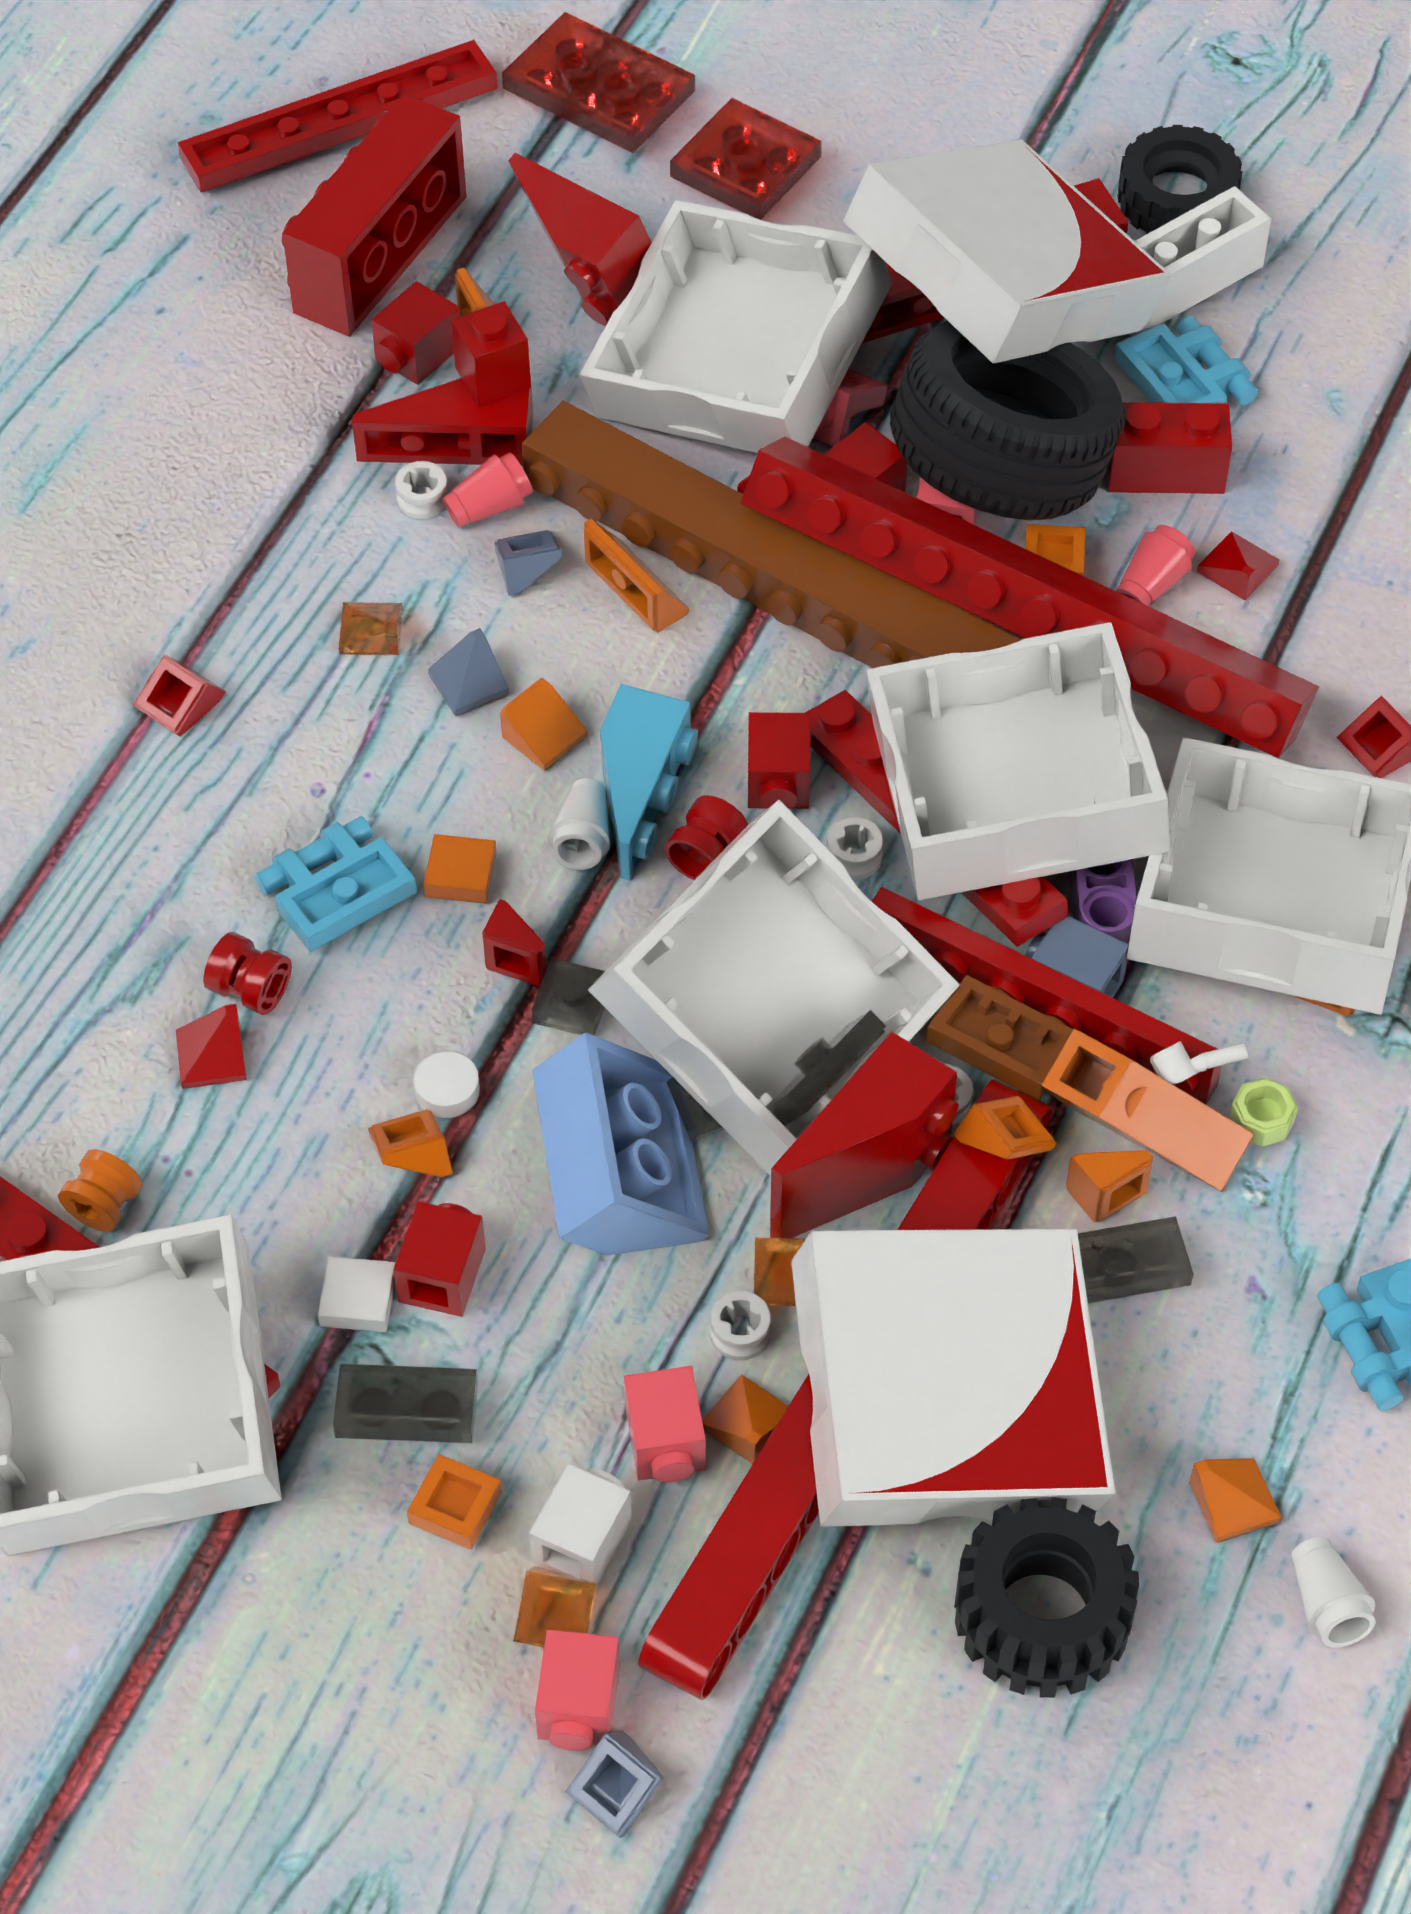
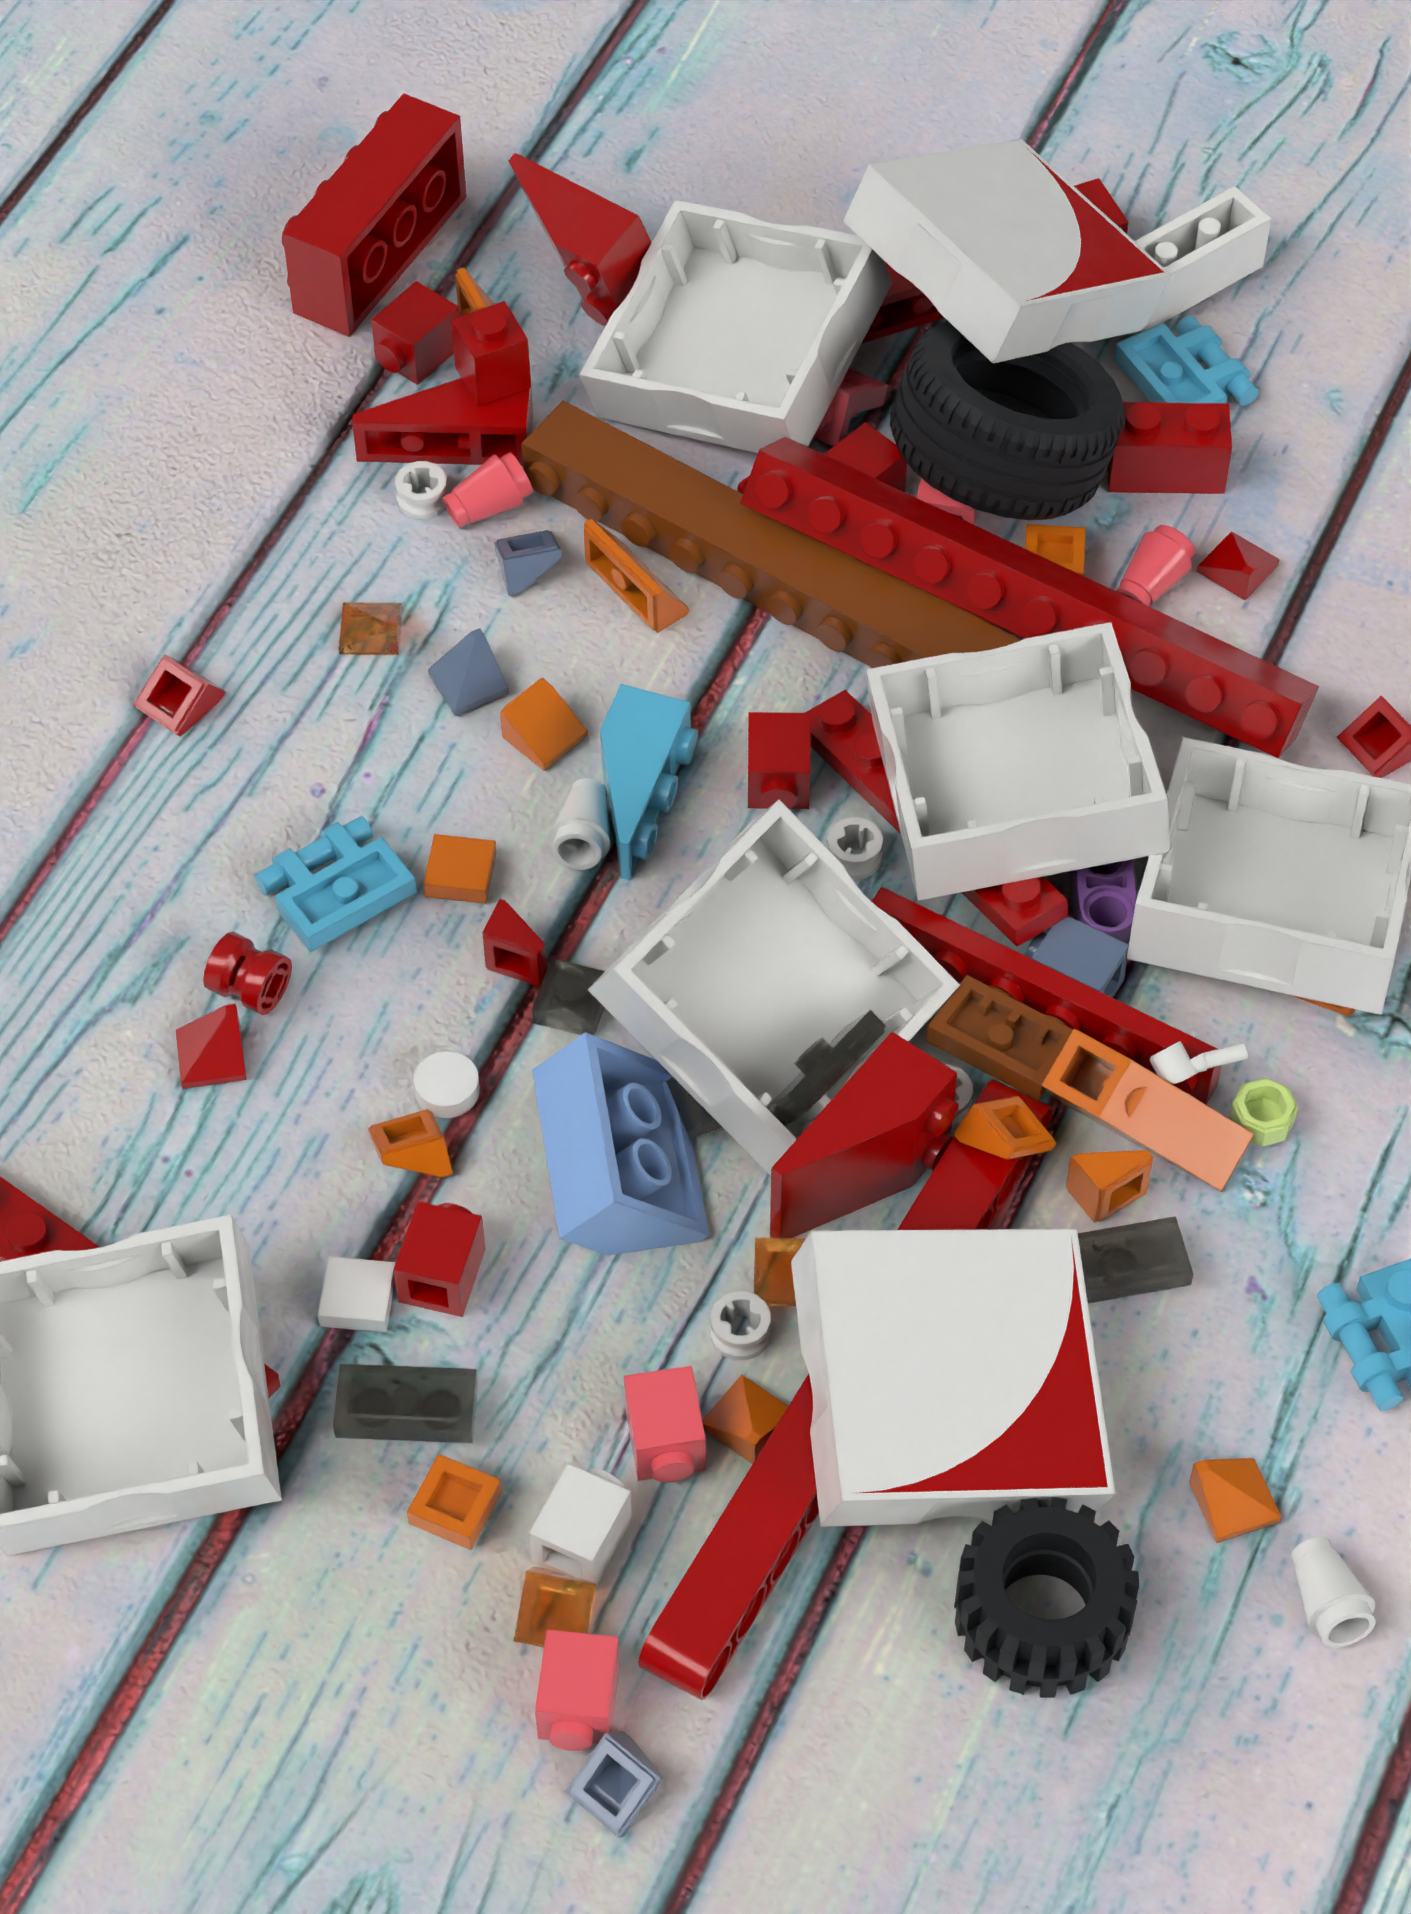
(100, 1190): orange wheel -> none
(332, 116): red plate -> none
(598, 82): clear red plate -> none
(709, 830): red wheel -> none
(745, 158): clear red plate -> none
(1167, 151): black tyre -> none

